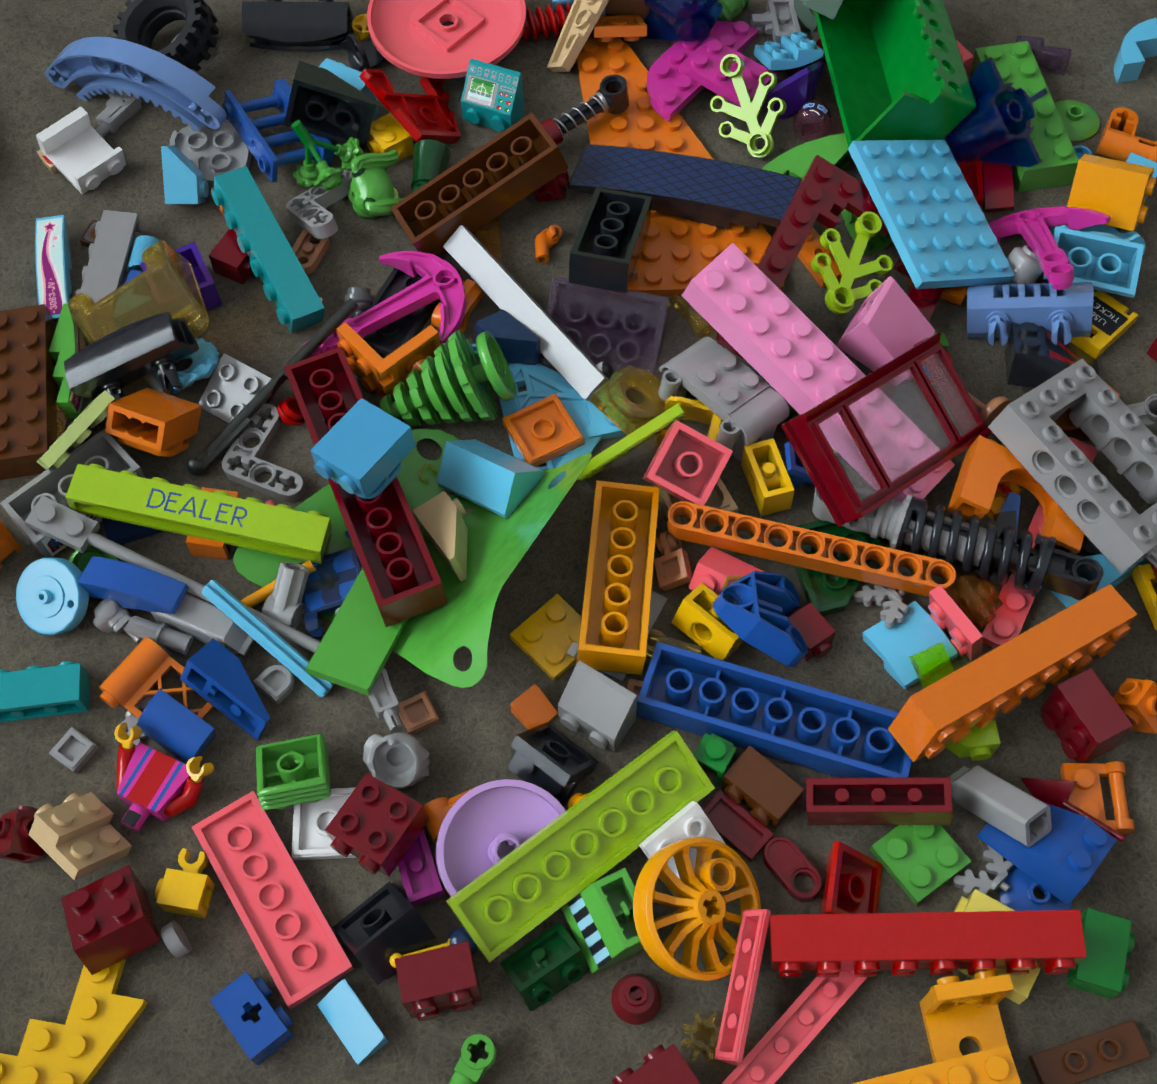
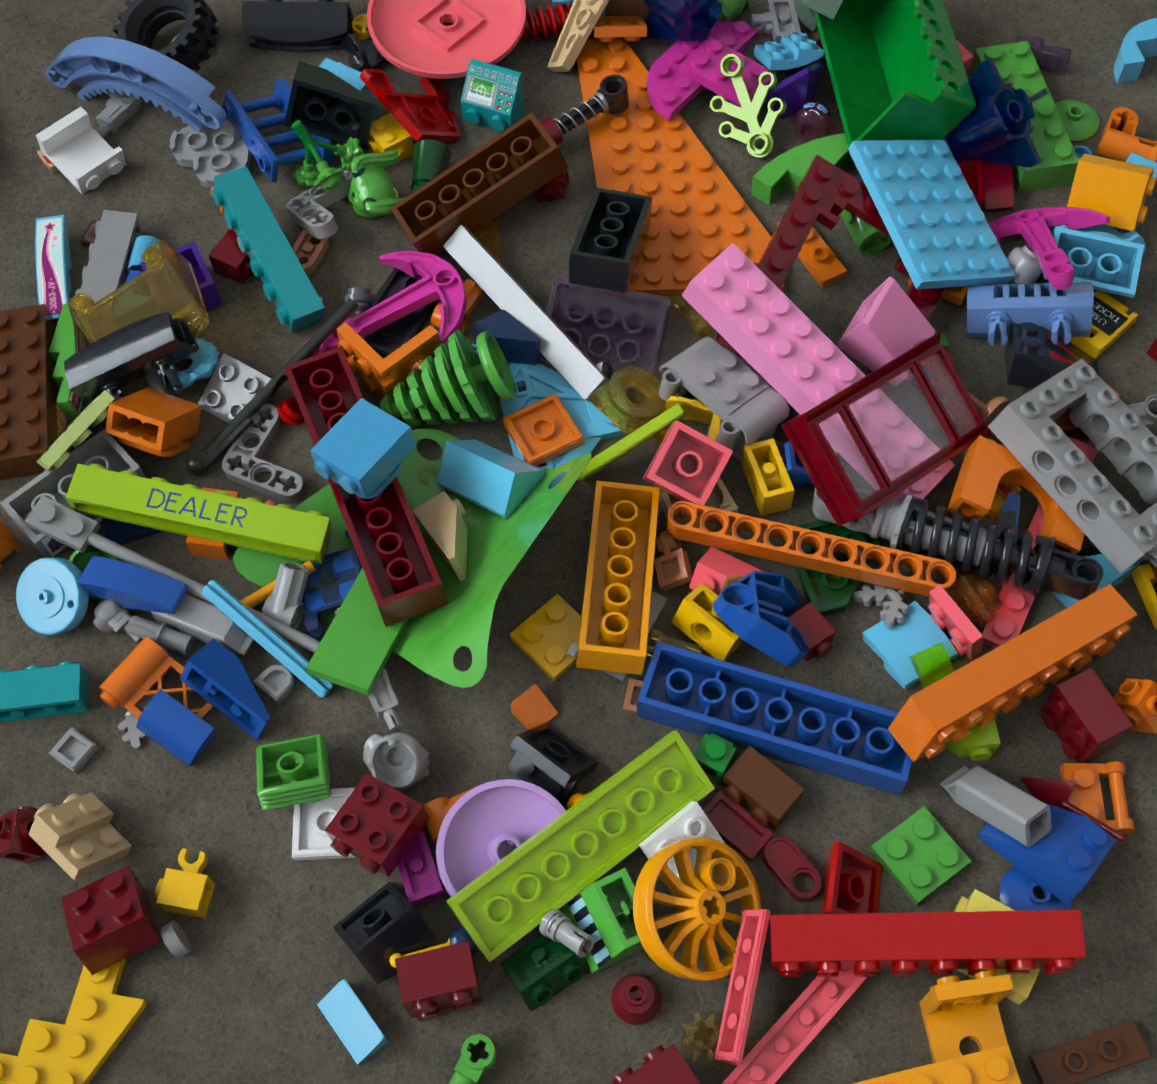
(153, 781): torso -> none
(181, 178): medium azure slope -> none
(234, 1006): blue brick -> none
(272, 900): coral plate -> none
(417, 713): nougat tile -> none
(545, 241): orange arm -> none
(560, 929): none -> light grey pin
(597, 707): light grey slope -> none
(688, 185): slope -> none
(850, 266): lime plant -> none
(879, 801): dark red brick -> none
(982, 883): light grey animal -> none
(1106, 947): green brick -> none

